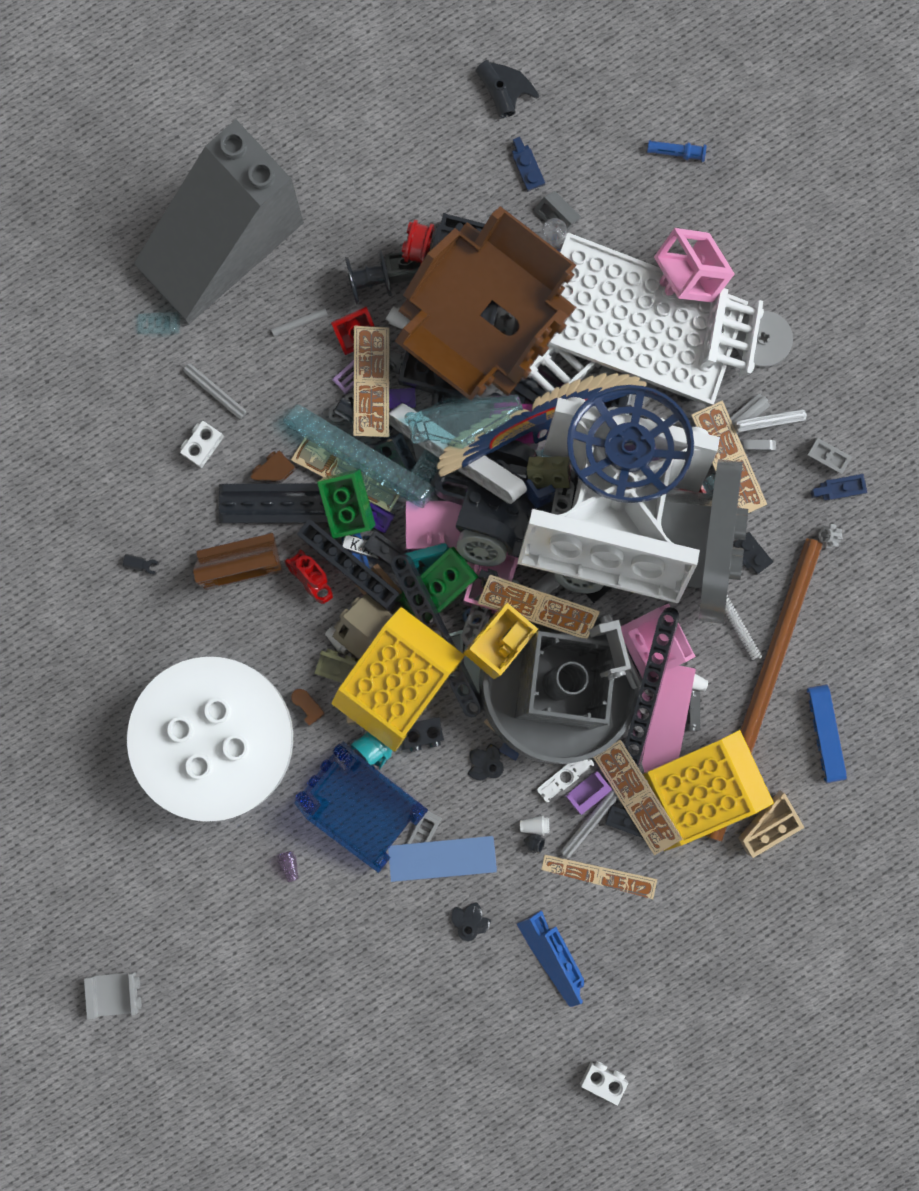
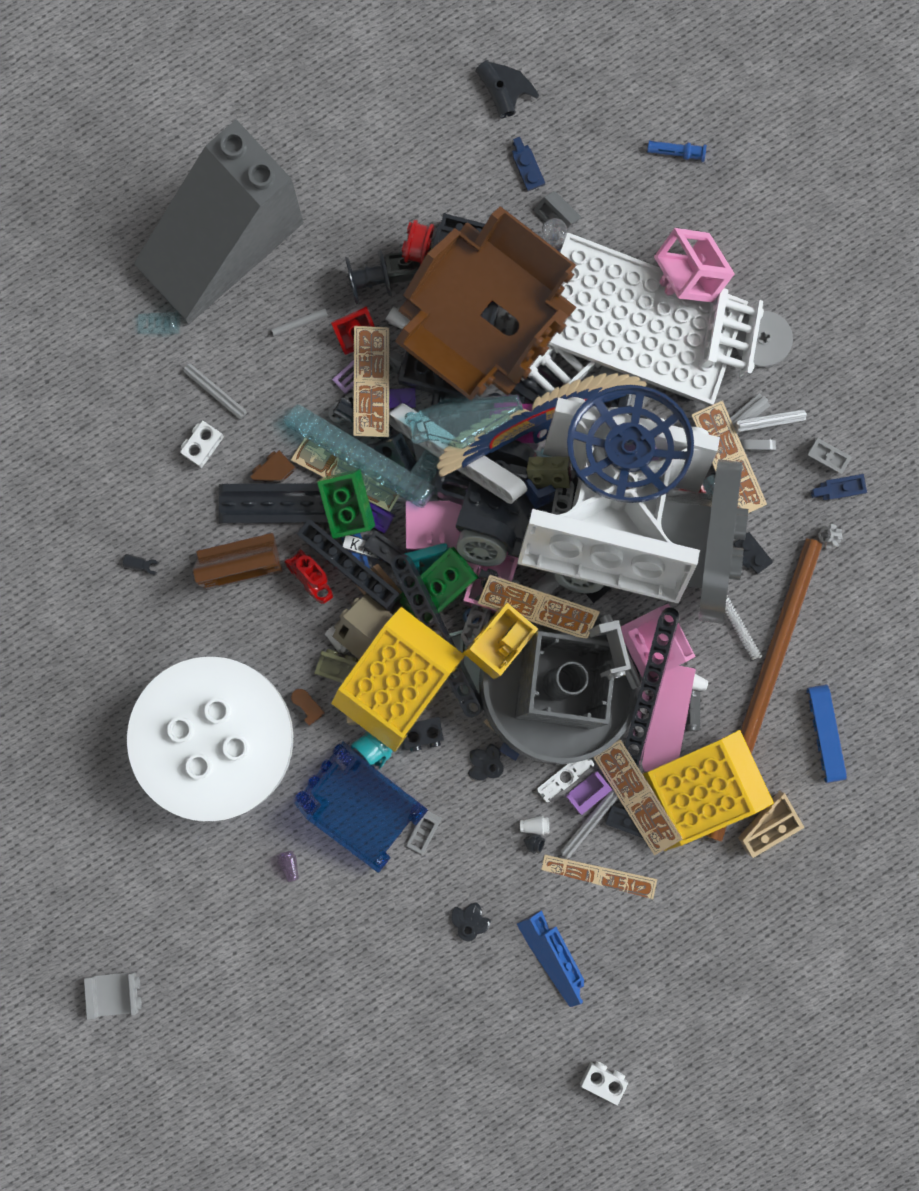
(442, 858): medium blue sticker -> none

